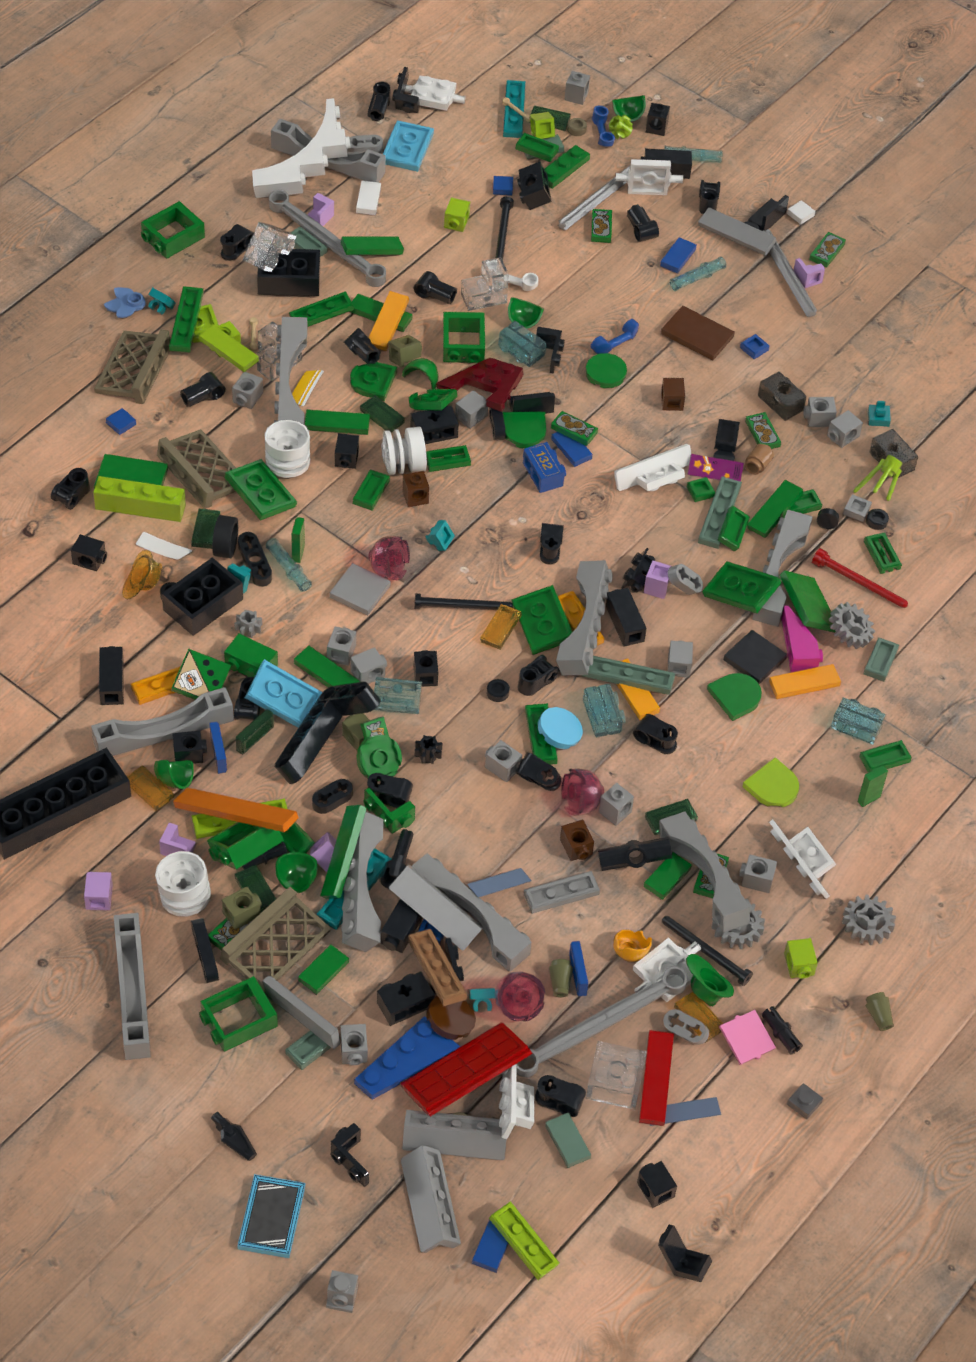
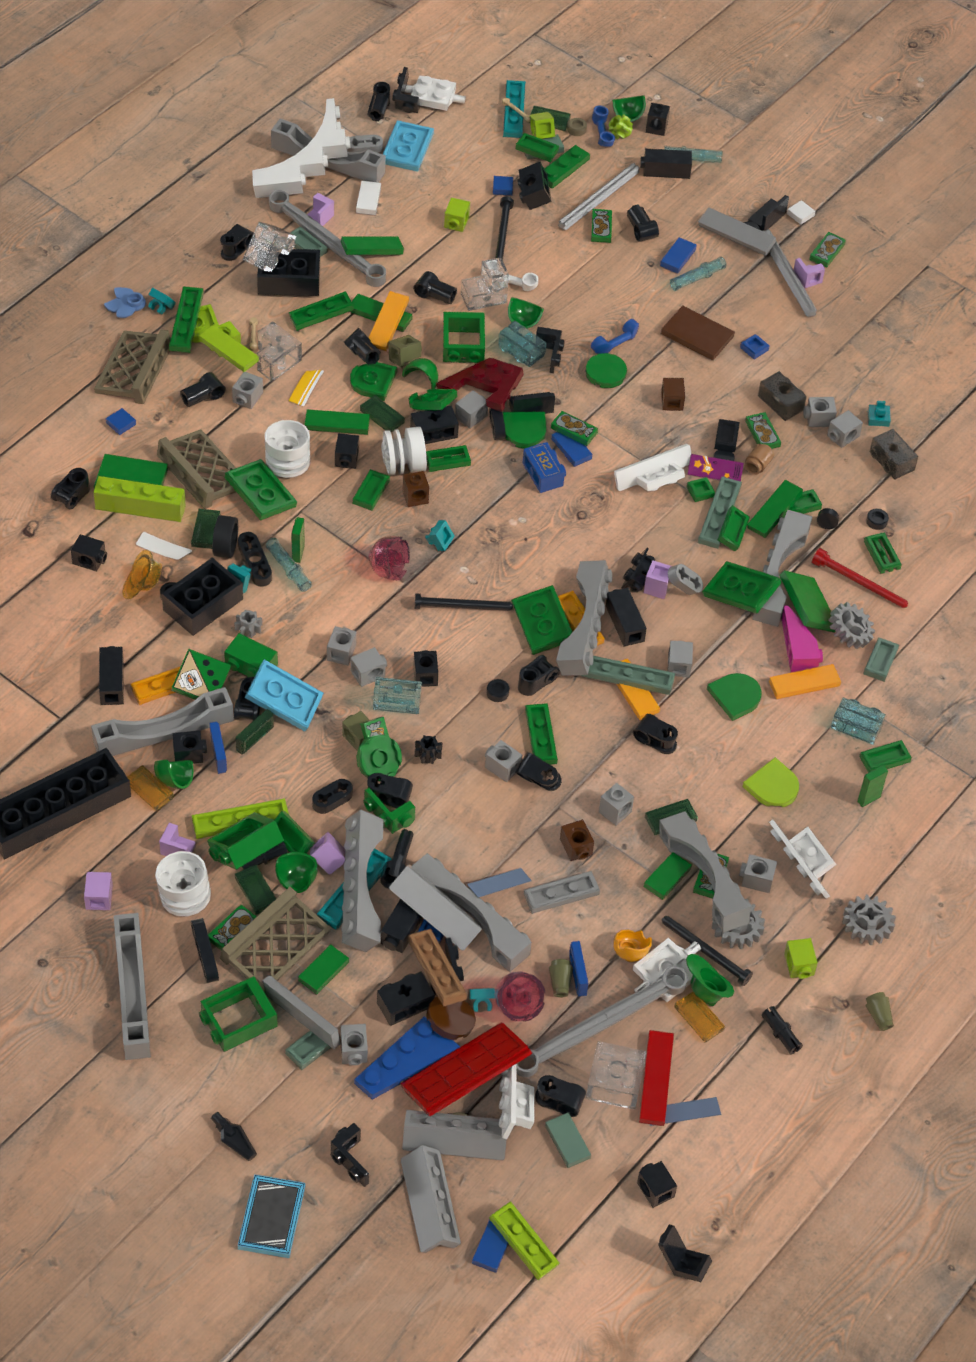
(193, 231): green window -> none
(236, 809): orange tile -> none
(241, 916): olive brick -> none
(293, 342): light grey arch -> none
(320, 723): black beam -> none
(322, 668): green tile -> none
(342, 1291): light grey brick -> none
(343, 852): green tile -> none
(360, 589): light grey tile -> none
(500, 626): clear yellow tile -> none
(550, 541): black piece -> none
(560, 727): medium azure tile -> none
(577, 87): light grey brick -> none
(582, 791): clear pink cylinder -> none
(603, 710): clear light blue brick -> none
(649, 177): white plate -> none
(650, 851): black piece -> none
(688, 1022): light grey beam -> none
(708, 195): black piece -> none
(747, 1037): bright pink piece -> none
(755, 656): black tile -> none
(805, 1101): flat silver plate -> none
(857, 508): light grey plate -> none
(890, 467): lime plant -> none

